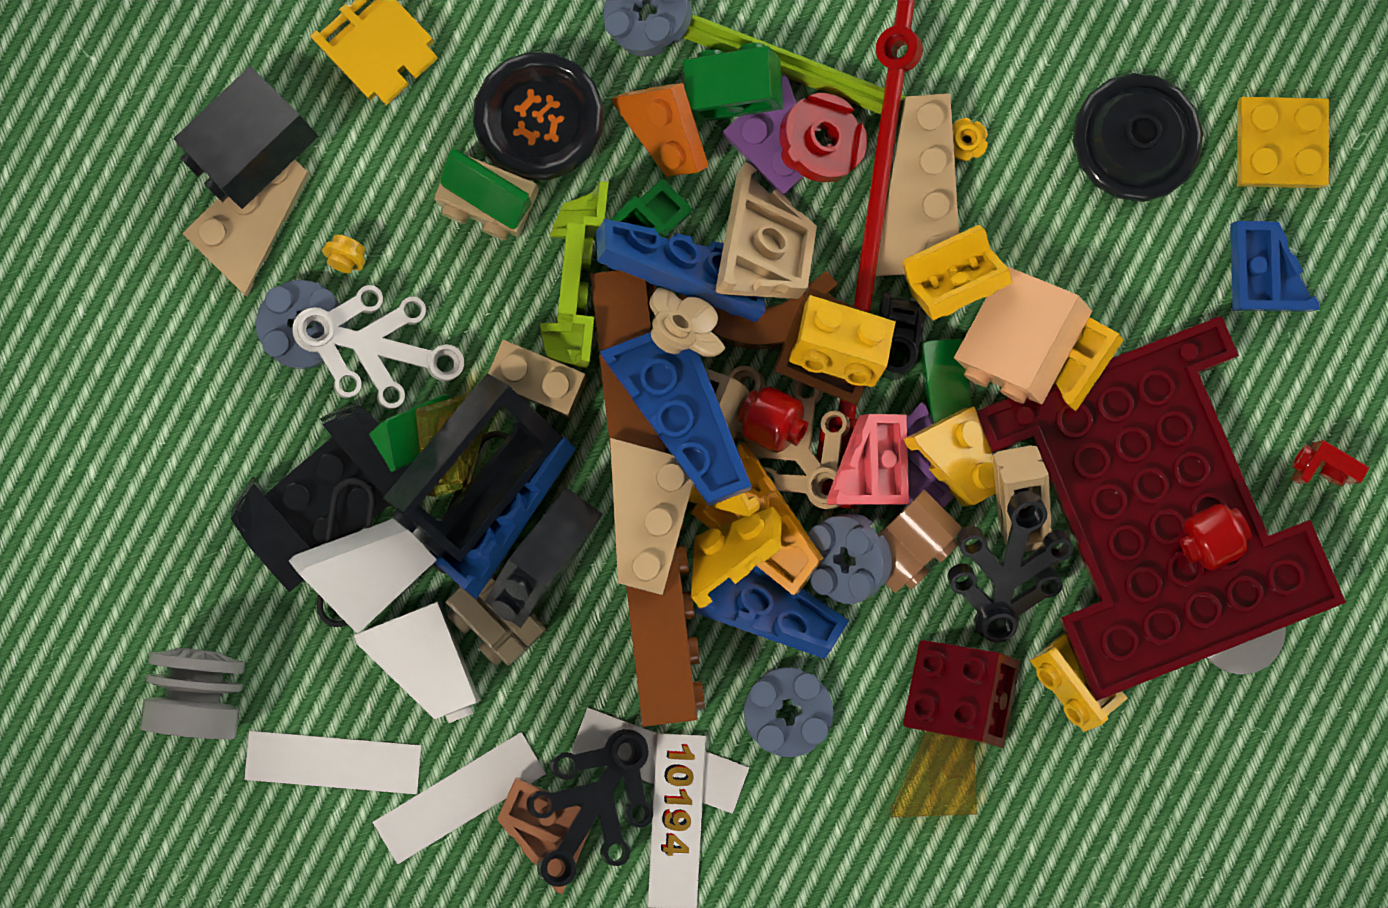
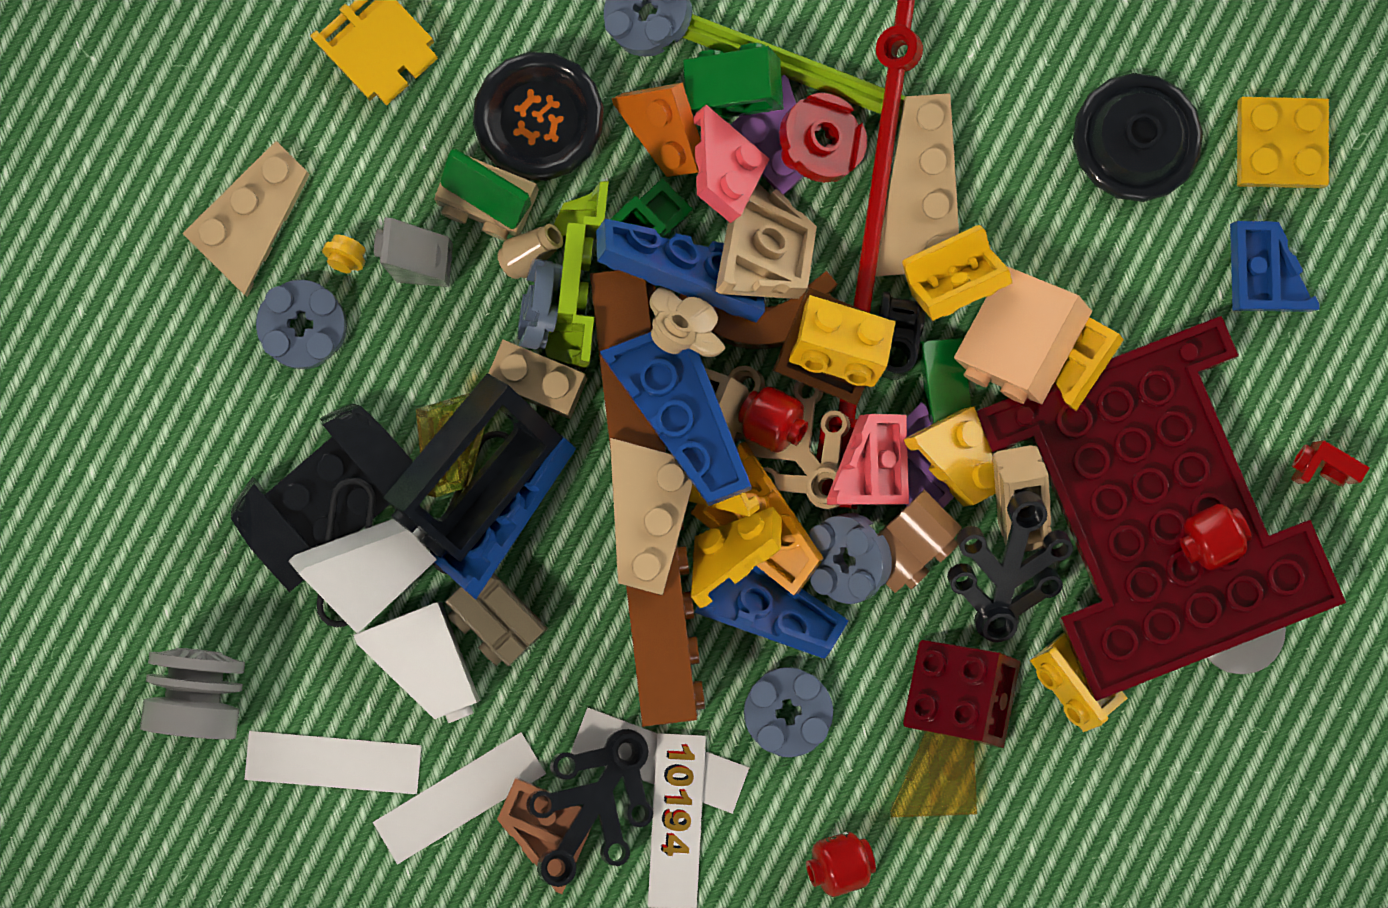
(244, 139): black brick -> none
(370, 344): white plant -> none
(398, 436): green slope -> none
(414, 253): none -> light grey slope
(520, 250): none -> tan cone
(536, 311): none -> sand blue plate
(543, 558): black brick -> none
(726, 165): none -> coral wing
(841, 864): none -> red head
(978, 135): yellow plate -> none

